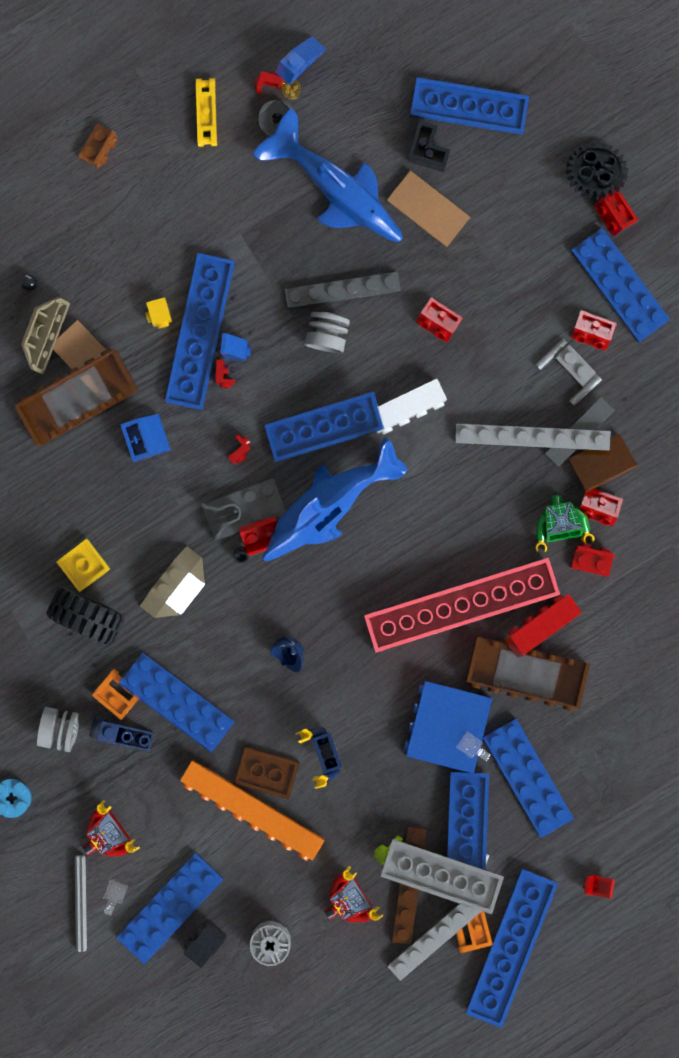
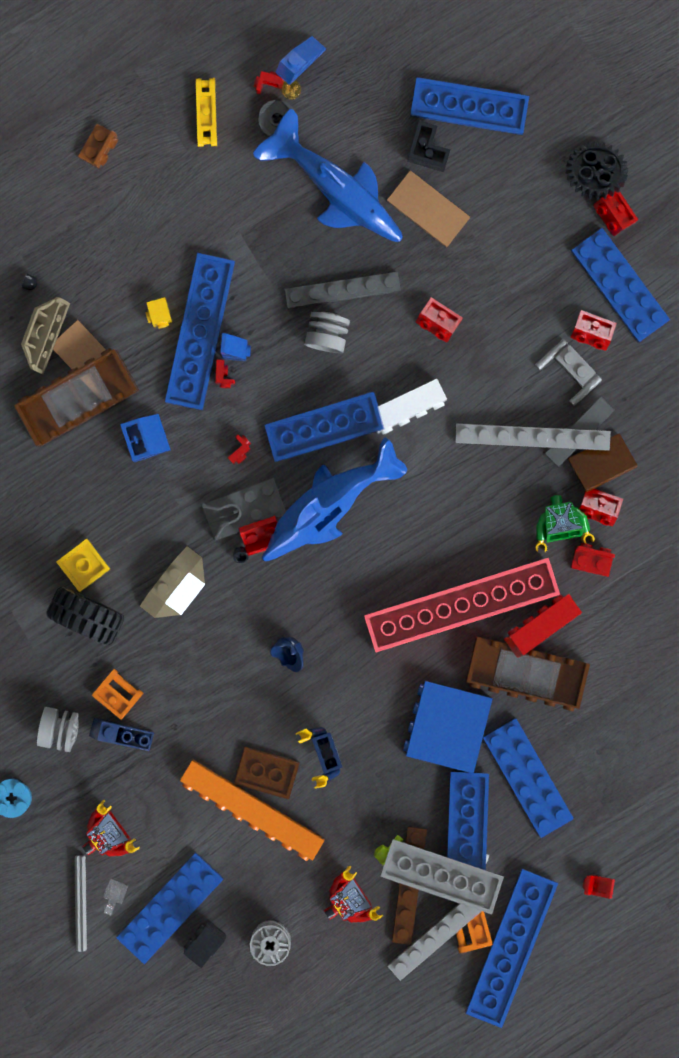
(176, 702): blue plate -> none
(471, 745): clear plate -> none

